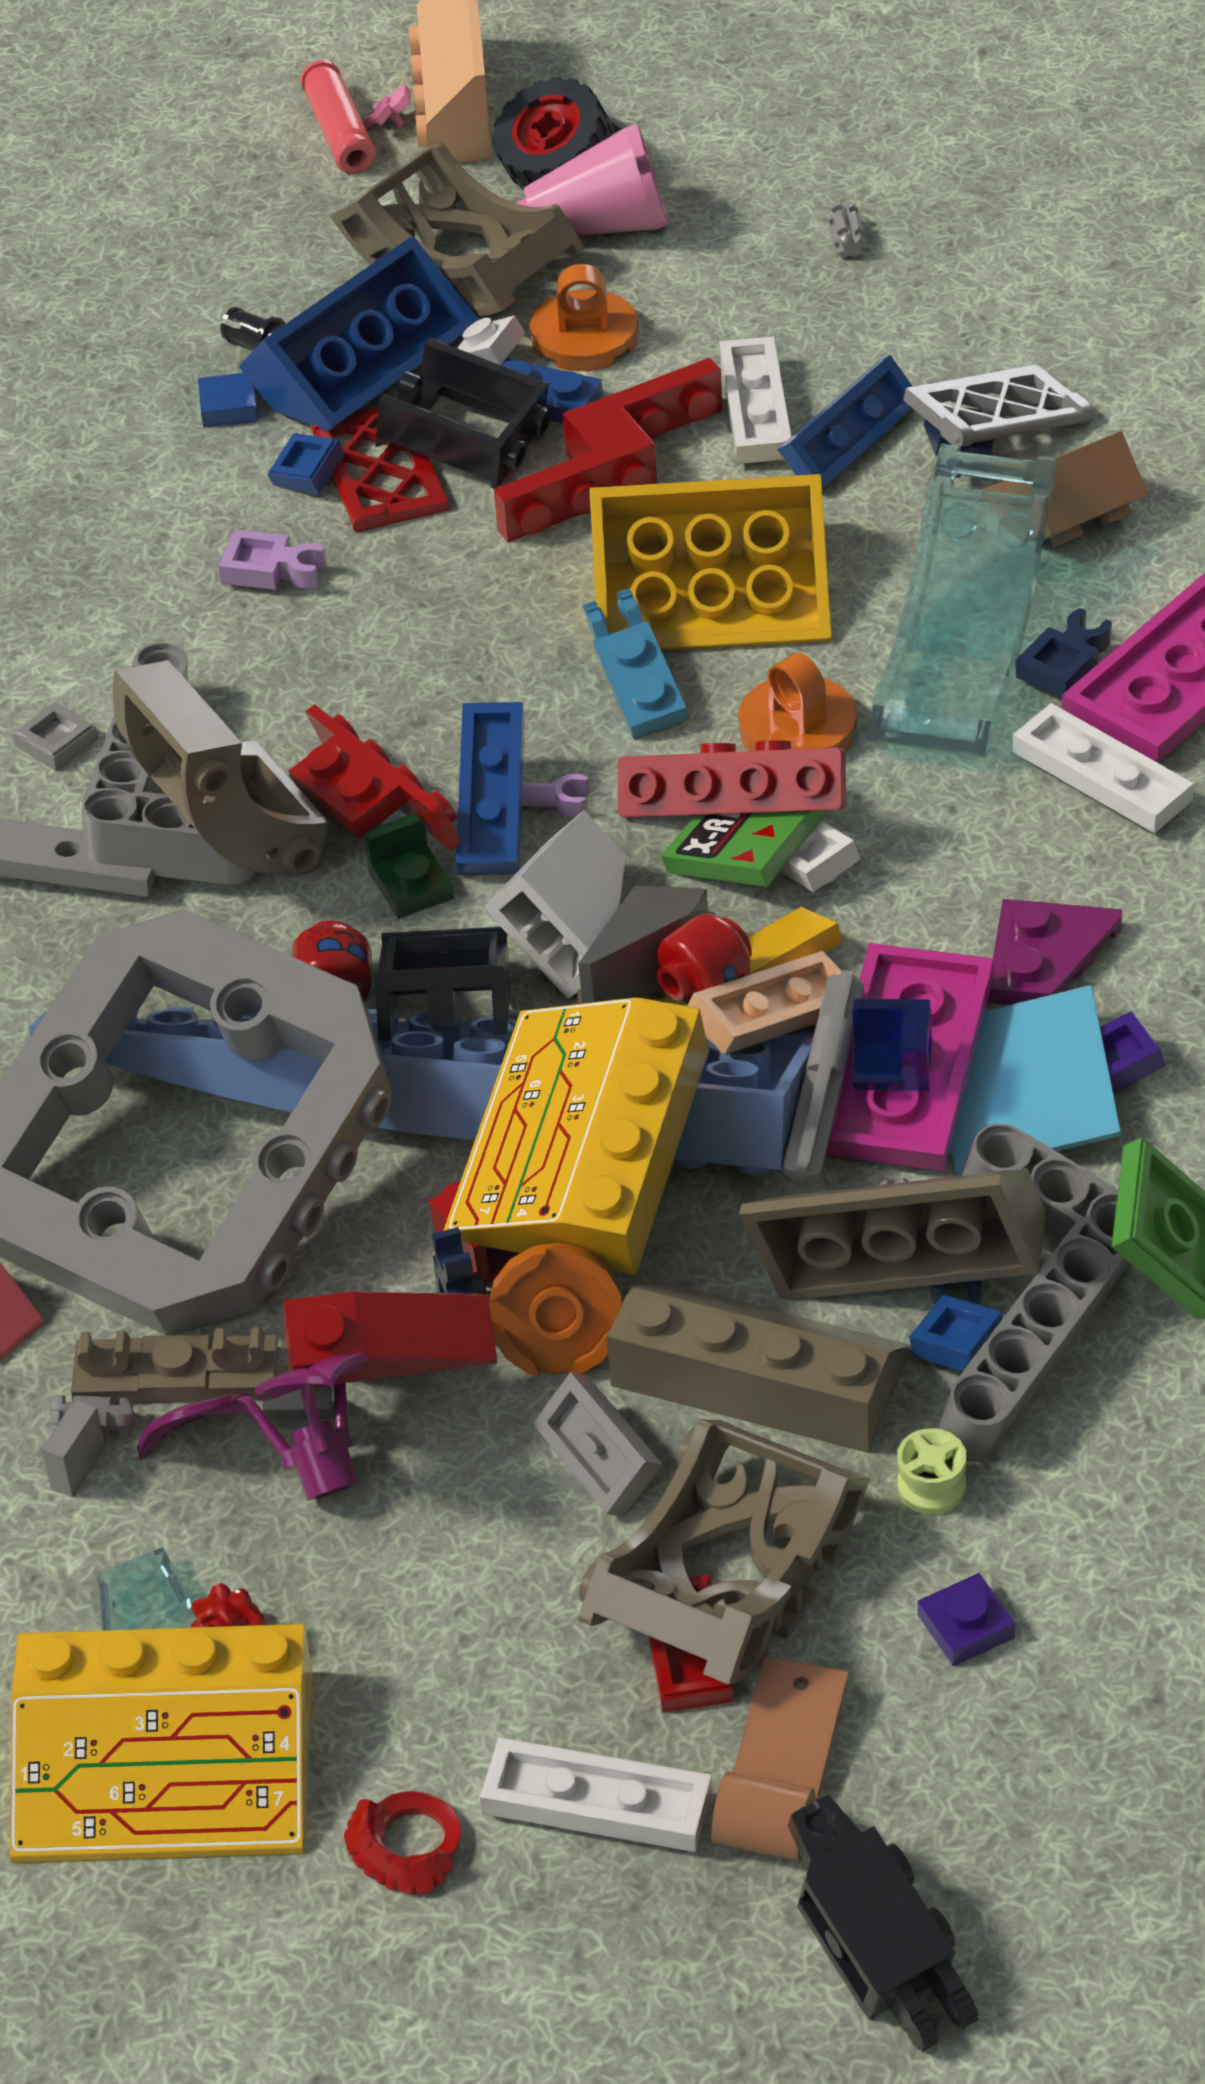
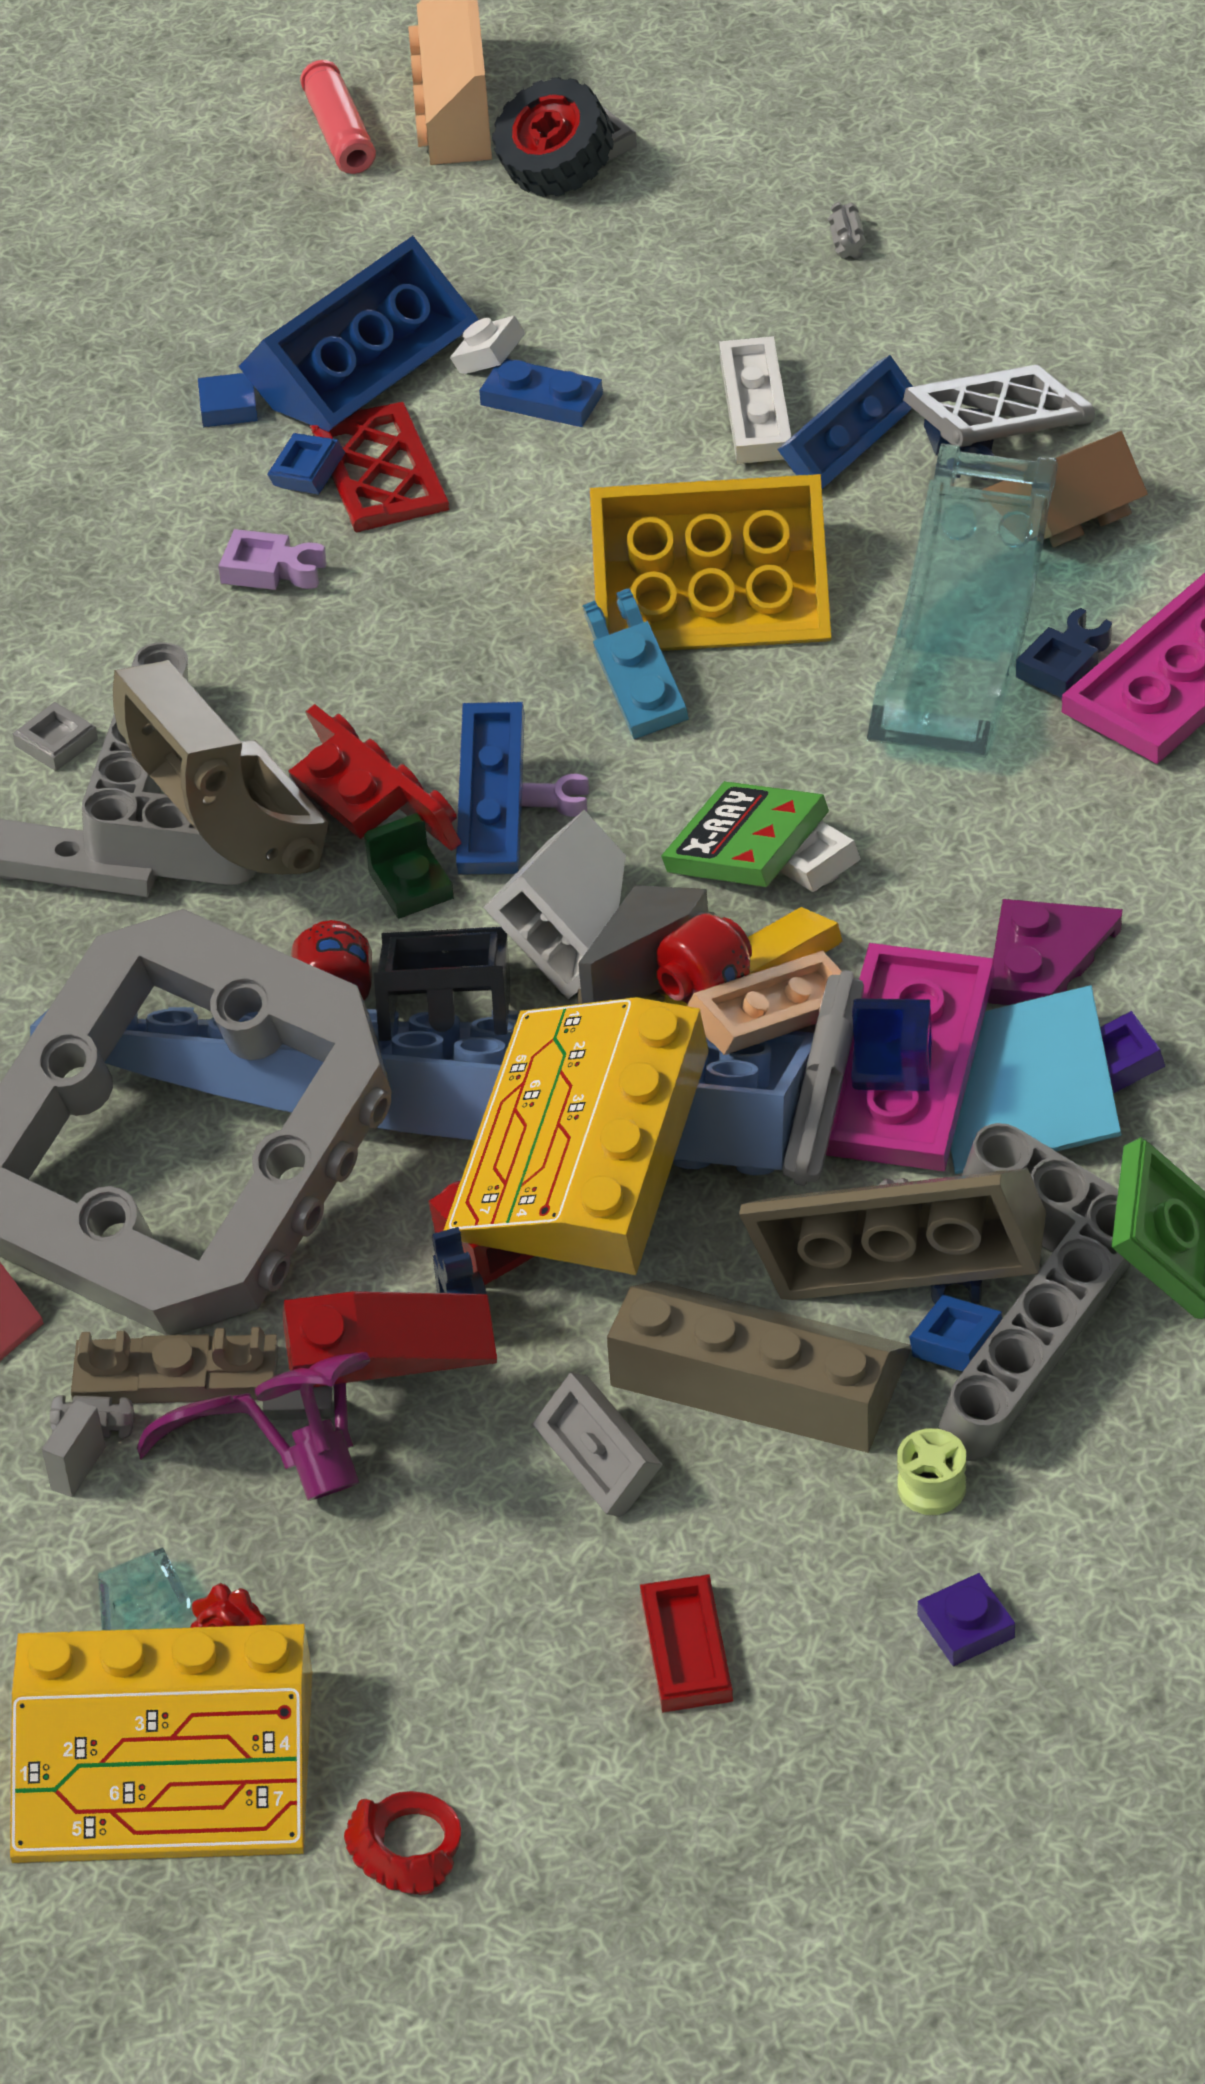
(252, 328): black pin -> none
(390, 108): bright pink plant -> none
(477, 385): black window -> none
(517, 235): dark tan fence -> none
(554, 1309): orange tile -> none
(583, 325): orange tile -> none
(596, 1794): white plate -> none
(605, 188): bright pink cone -> none
(608, 447): red bracket -> none
(665, 1604): dark tan fence -> none
(732, 781): bracket -> none
(779, 1757): nougat door -> none
(798, 708): orange tile -> none
(875, 1922): black hinge -> none
(1103, 768): white plate -> none

